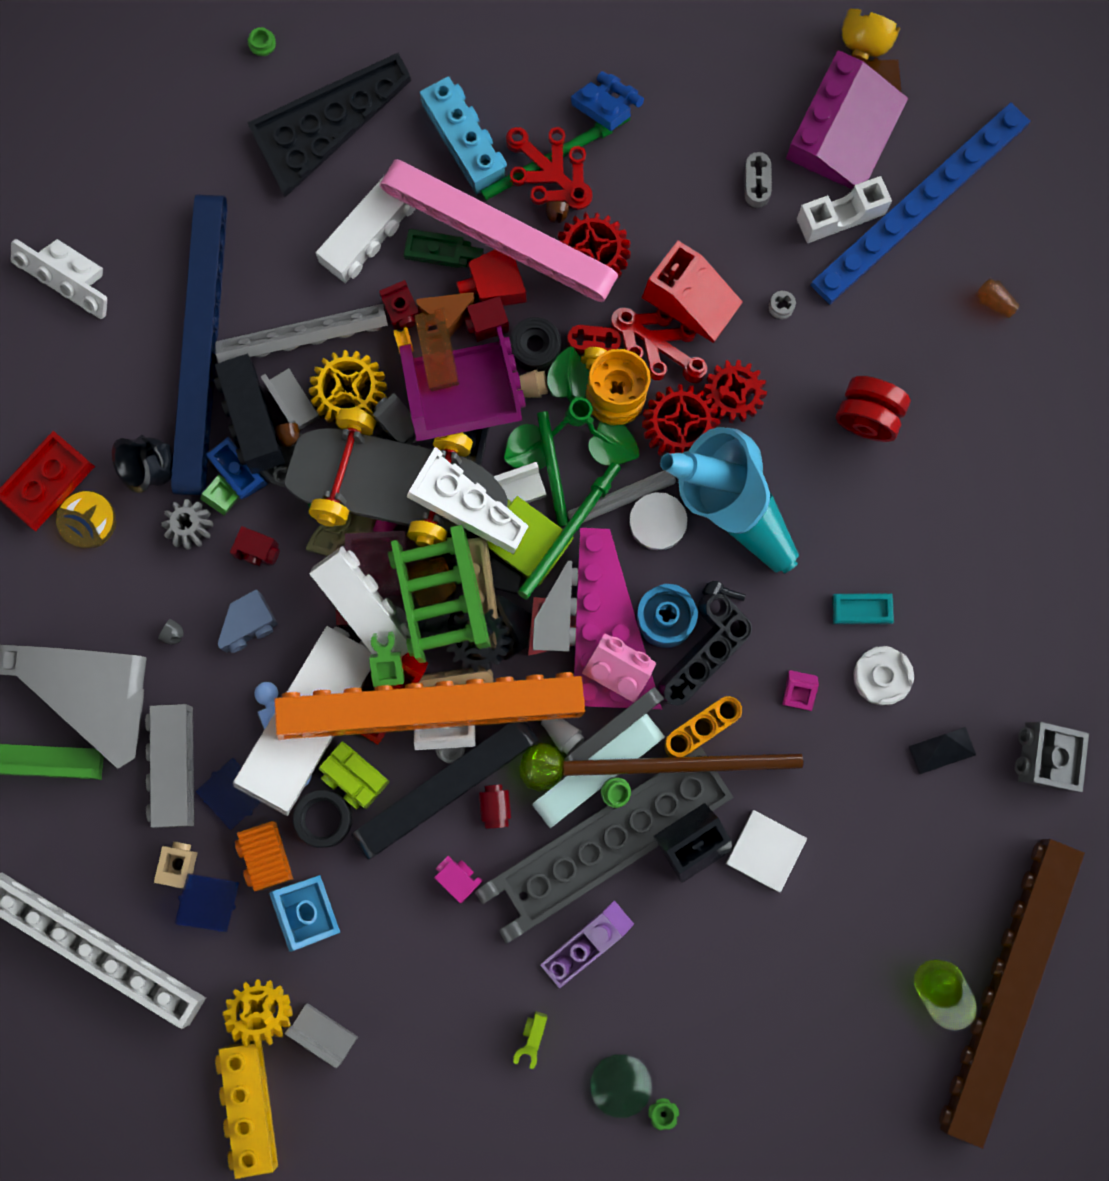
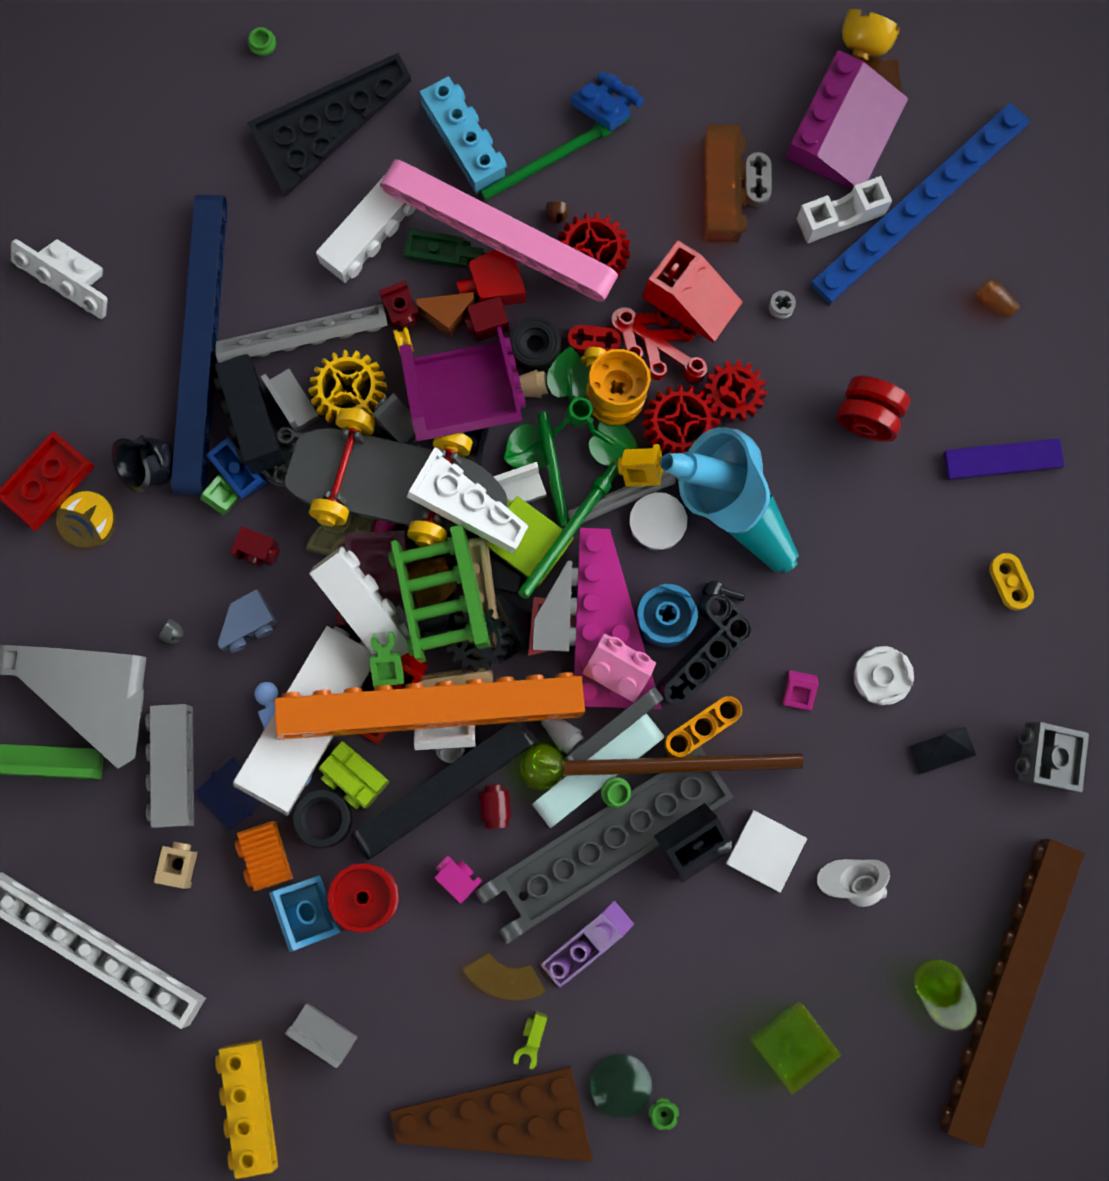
(185, 535): light grey gear -> none
(207, 902): clear blue piece -> none
(257, 1018): yellow gear -> none
(287, 433): reddish brown hinge -> none
(381, 903): none -> red wheel
(437, 350): clear orange plate -> none
(504, 981): none -> clear yellow tile
(516, 1117): none -> reddish brown wing
(552, 171): red plant -> none
(641, 466): none -> yellow brick
(723, 183): none -> clear orange brick
(795, 1047): none -> clear neon green brick
(857, 880): none -> white piece
(863, 608): teal tile -> none
(1004, 459): none -> dark purple tile
(1013, 581): none -> yellow plate

